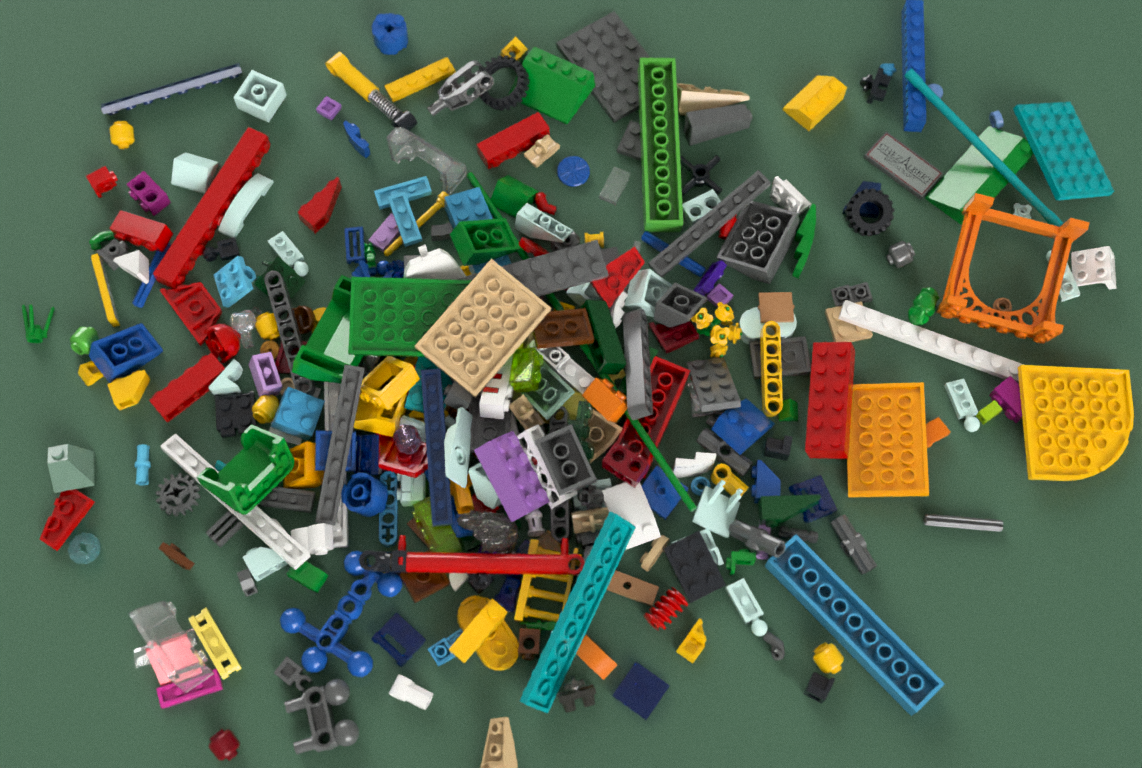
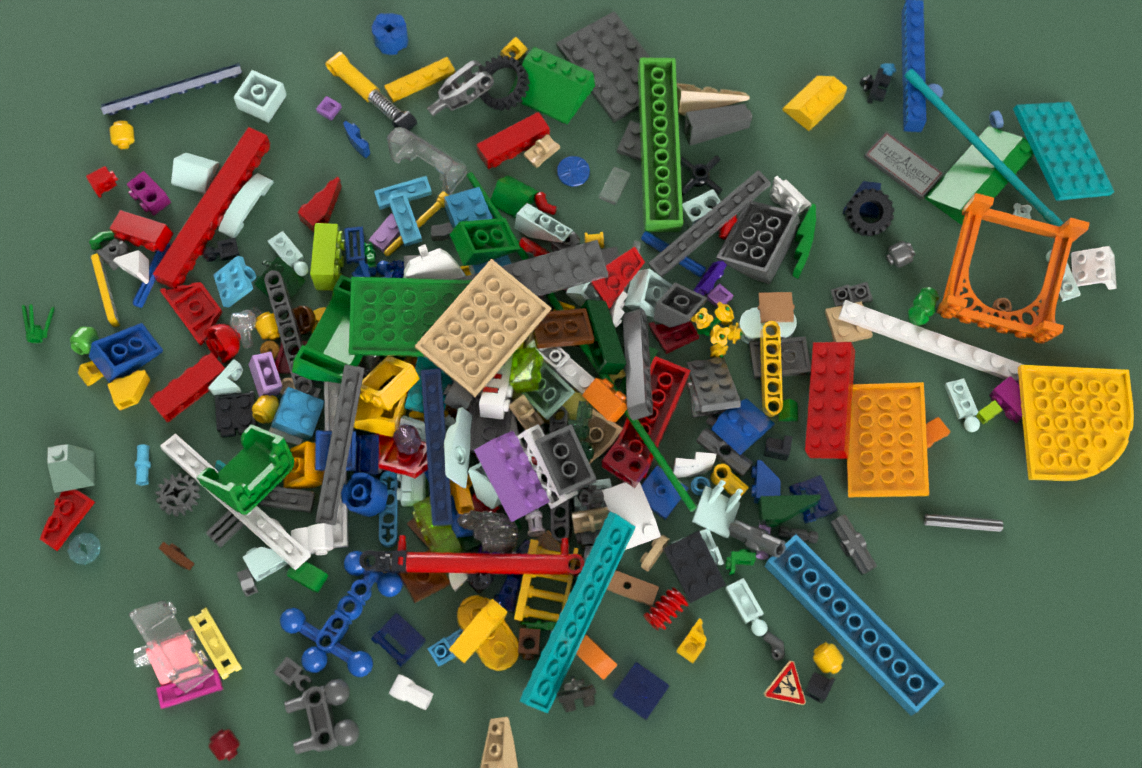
(327, 256): none -> lime brick
(786, 686): none -> piece

